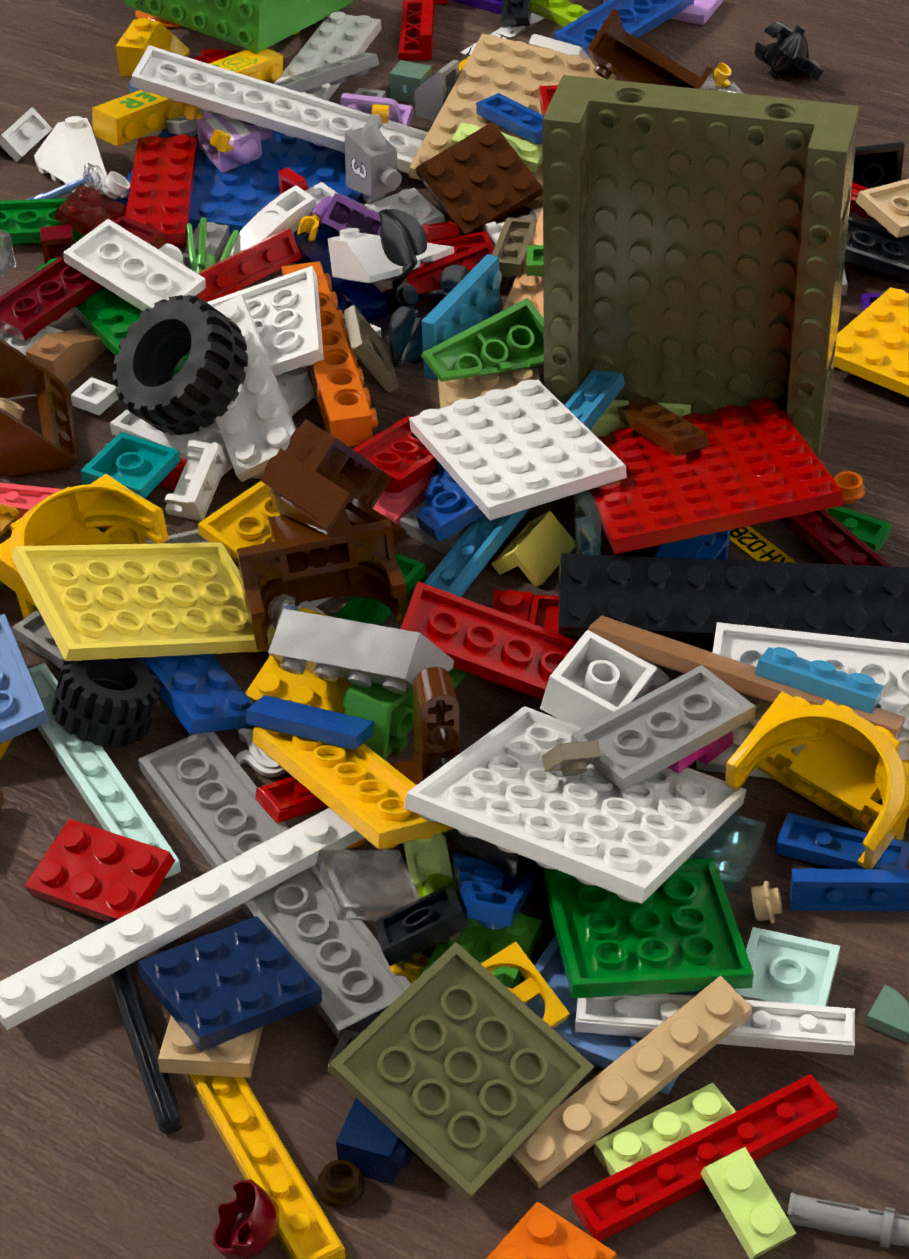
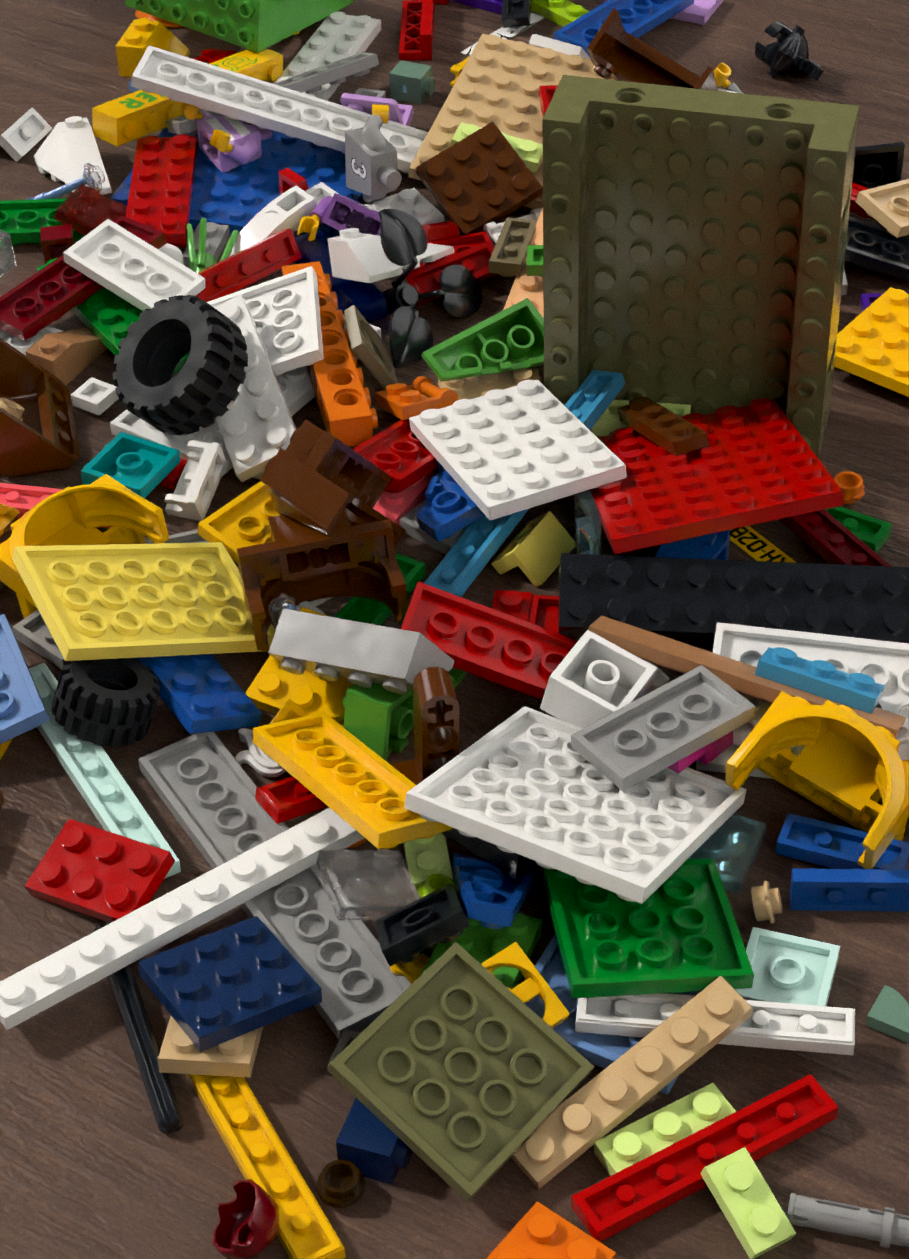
(115, 185): white plate -> none
(309, 722): blue tile -> none
(413, 399): none -> orange plate
(434, 92): light grey slope -> none
(465, 306): dark azure plate -> none
(512, 116): blue plate -> none
(571, 757): dark tan plate -> none

